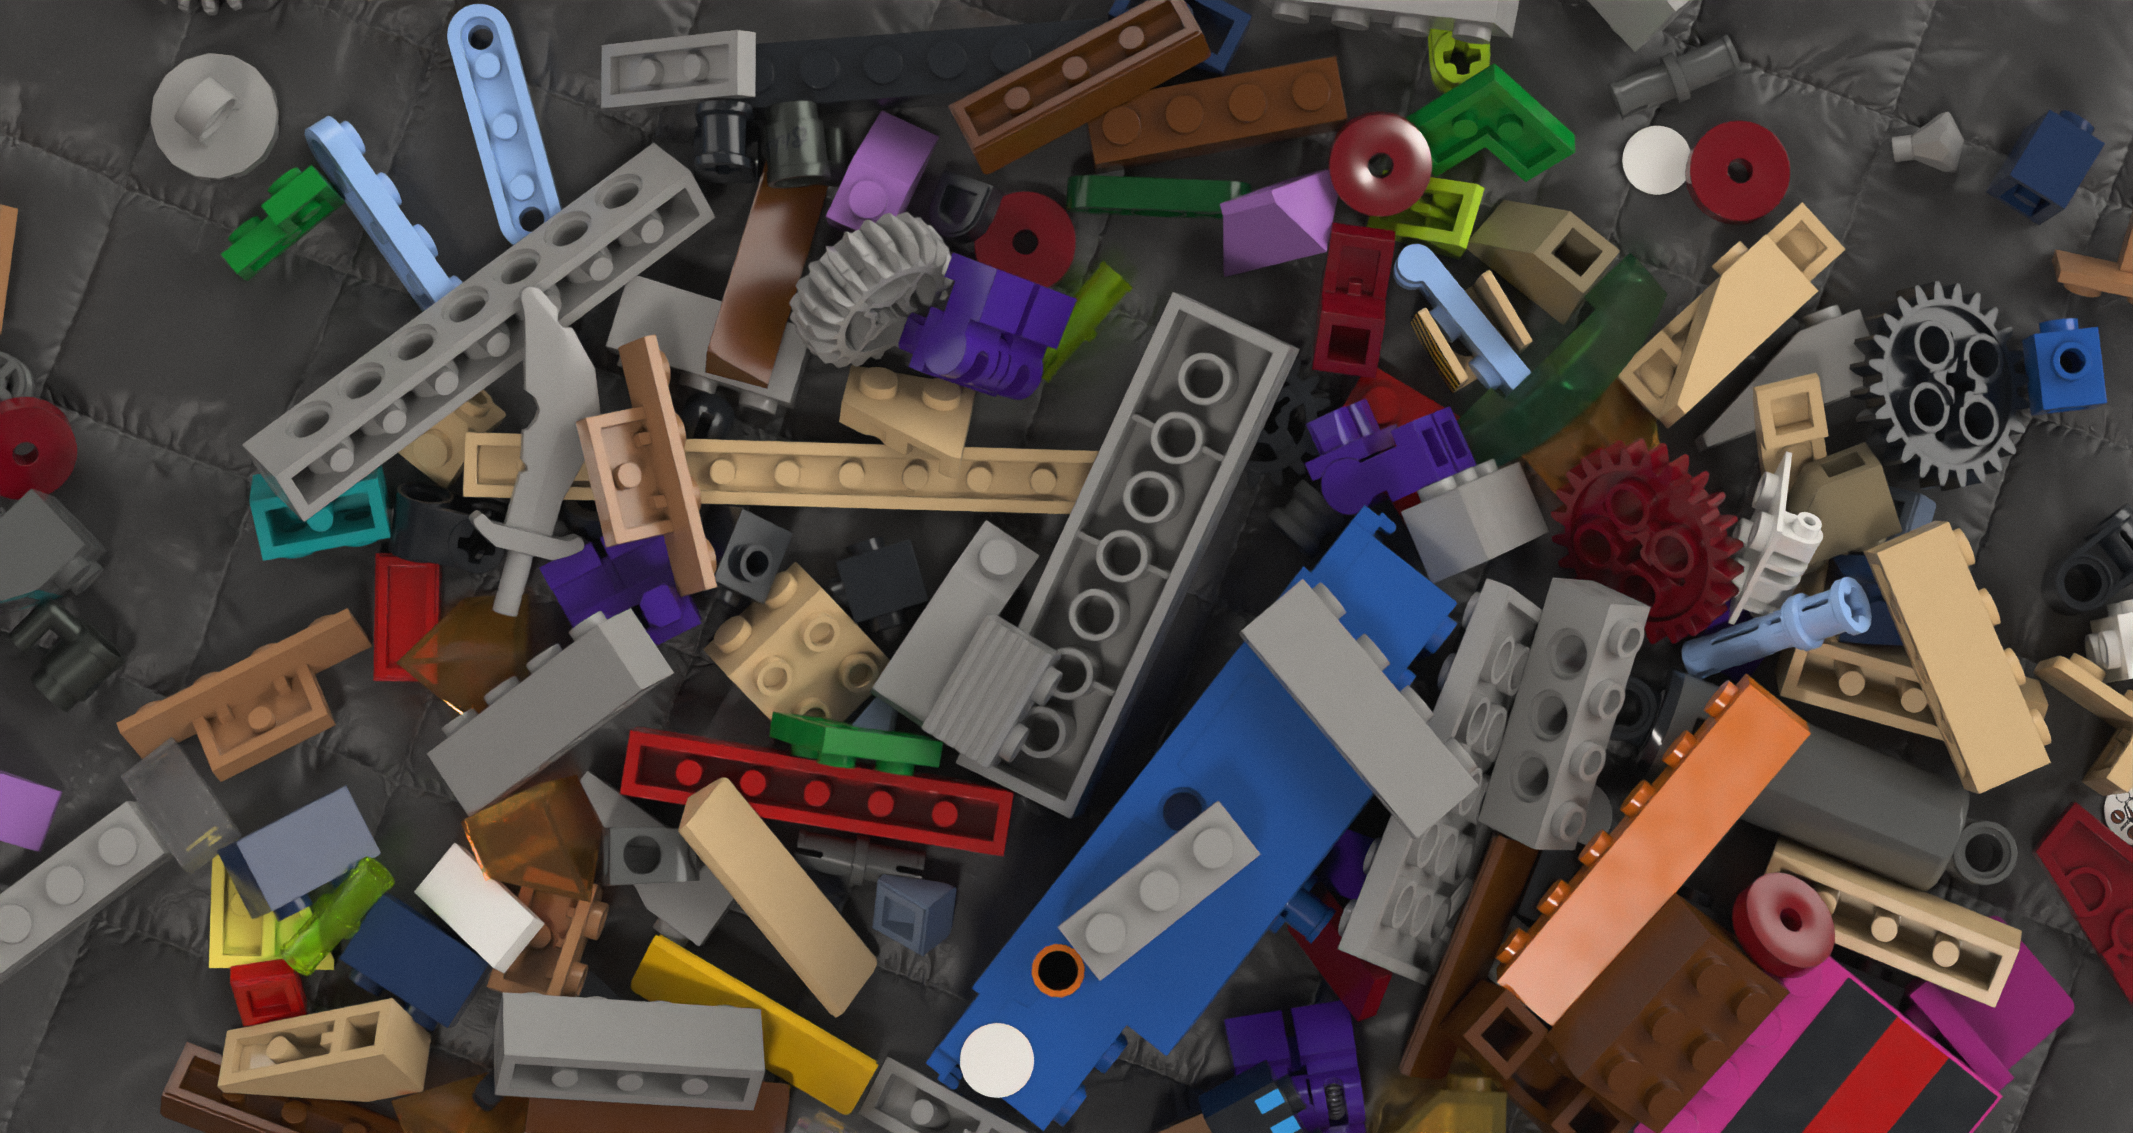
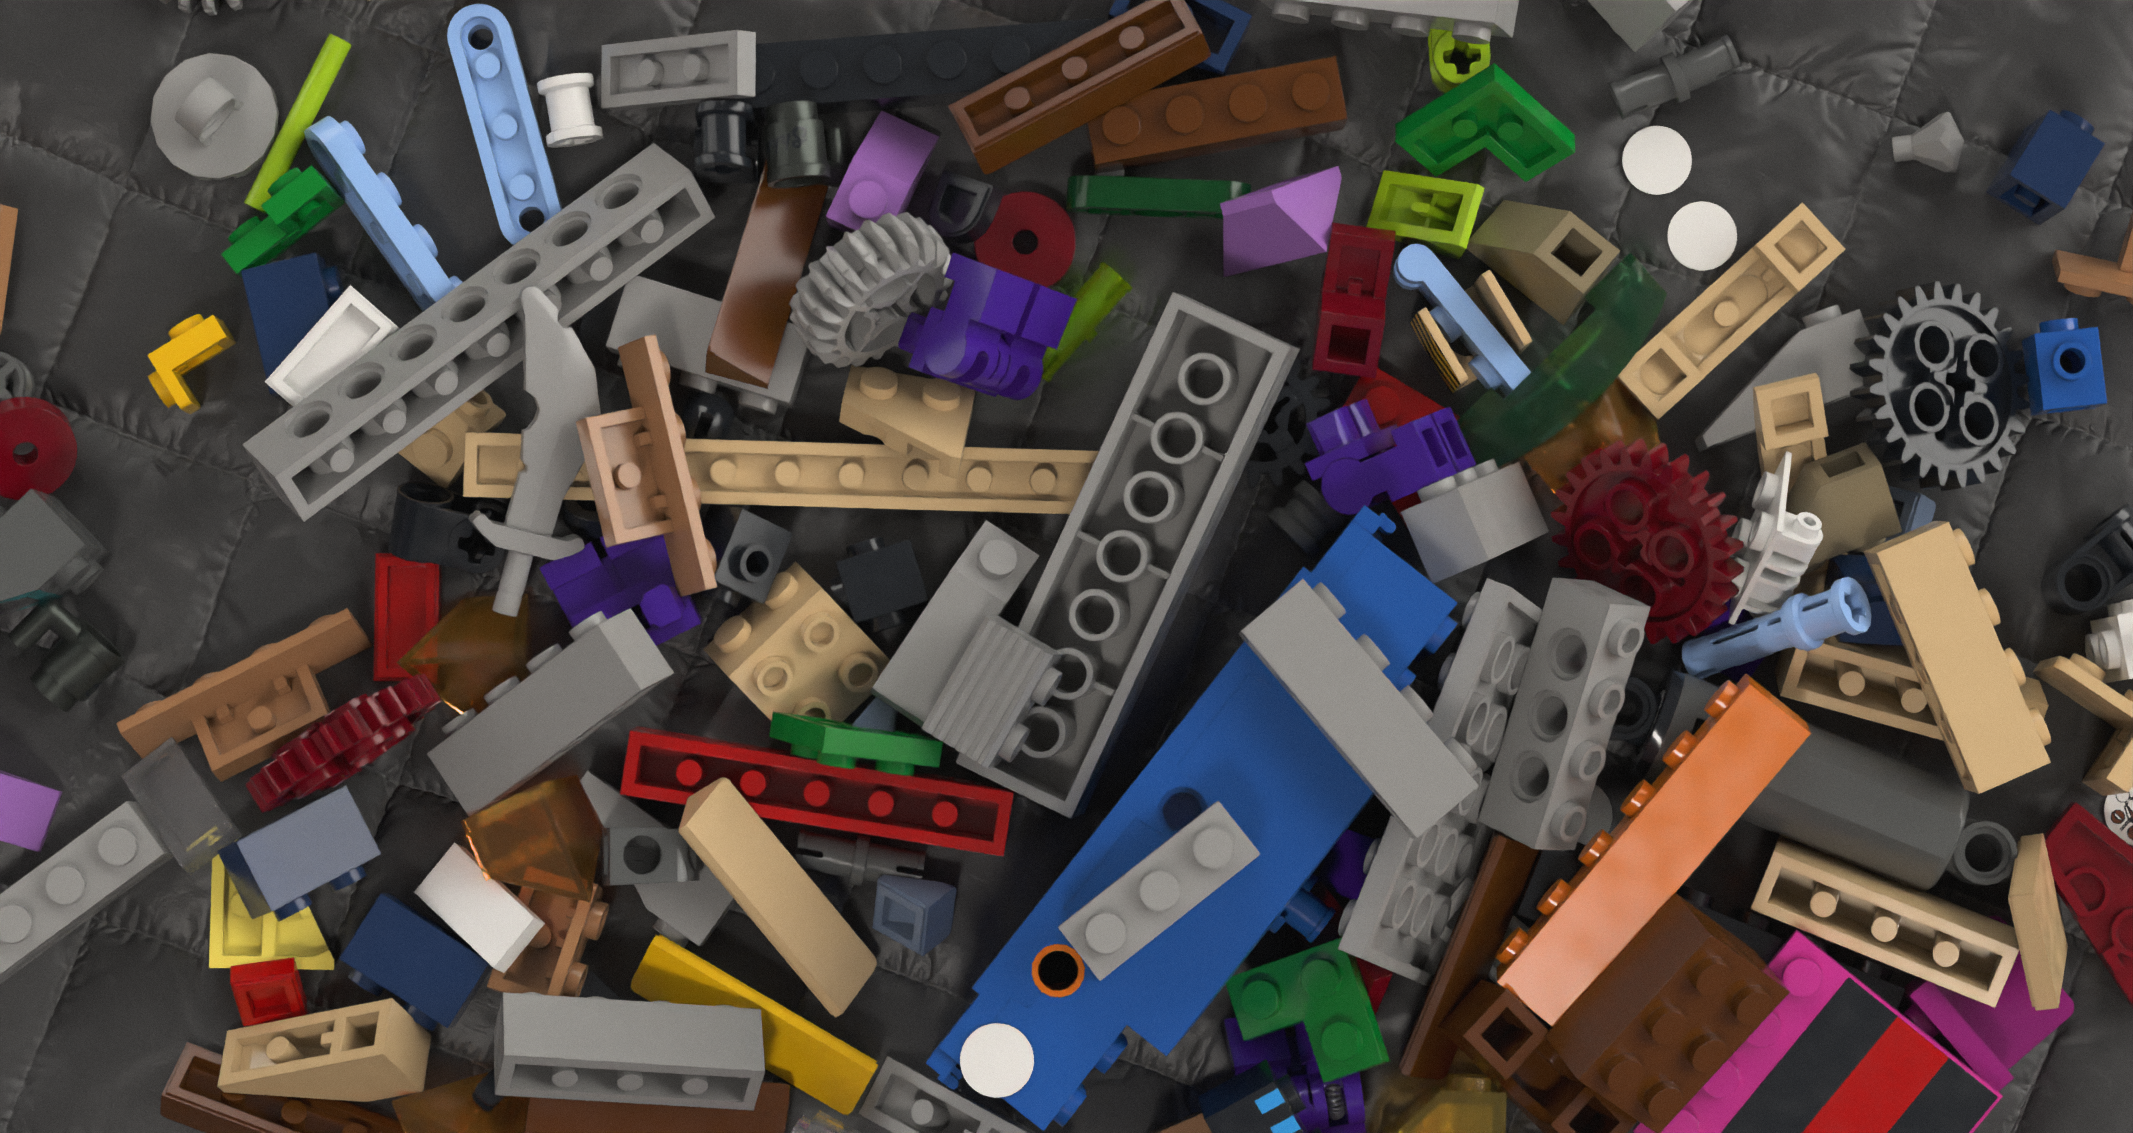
(190, 346): none -> yellow bracket
(287, 303): none -> dark blue brick
(299, 118): none -> lime bar
(332, 345): none -> white tile
(337, 916): clear neon green pin -> none
(343, 742): none -> dark red gear
(350, 520): teal brick -> none
(570, 110): none -> white bush
(1323, 992): none -> green plate
(1387, 192): dark red piece -> none
(1702, 236): none -> white sticker
(1735, 316): tan slope -> none
(1760, 155): dark red piece -> none
(1783, 925): dark red piece -> none
(2038, 922): none -> tan tile

